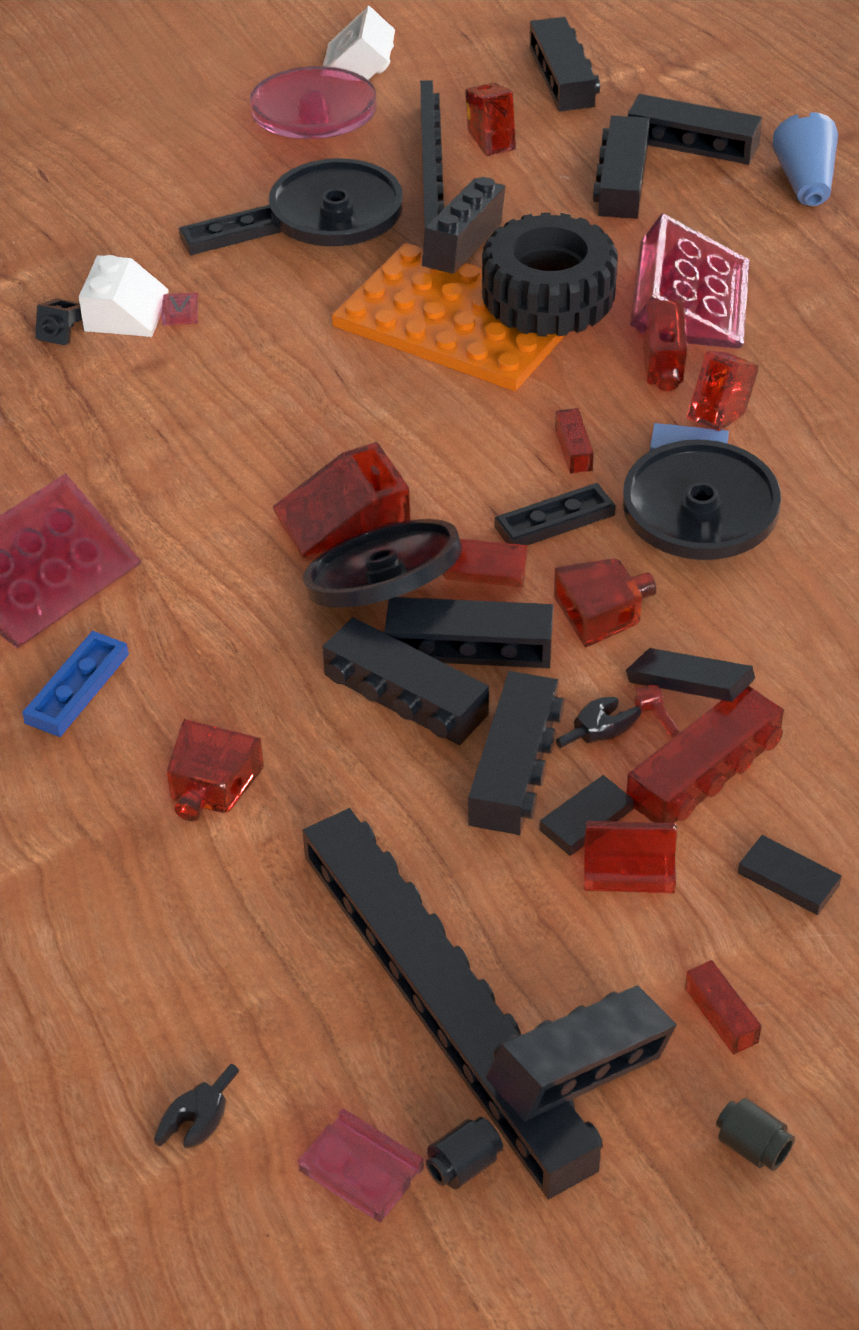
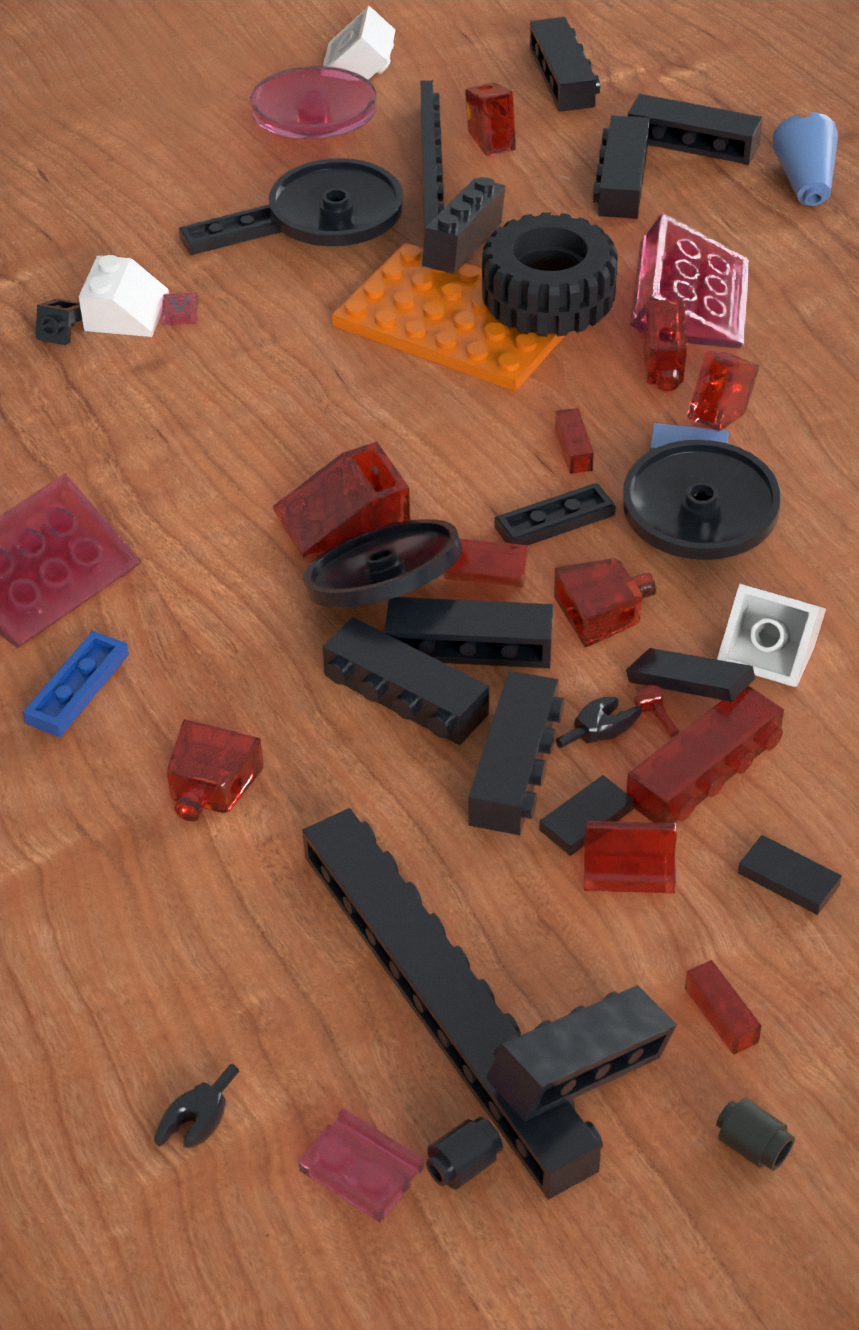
(771, 634): none -> white slope

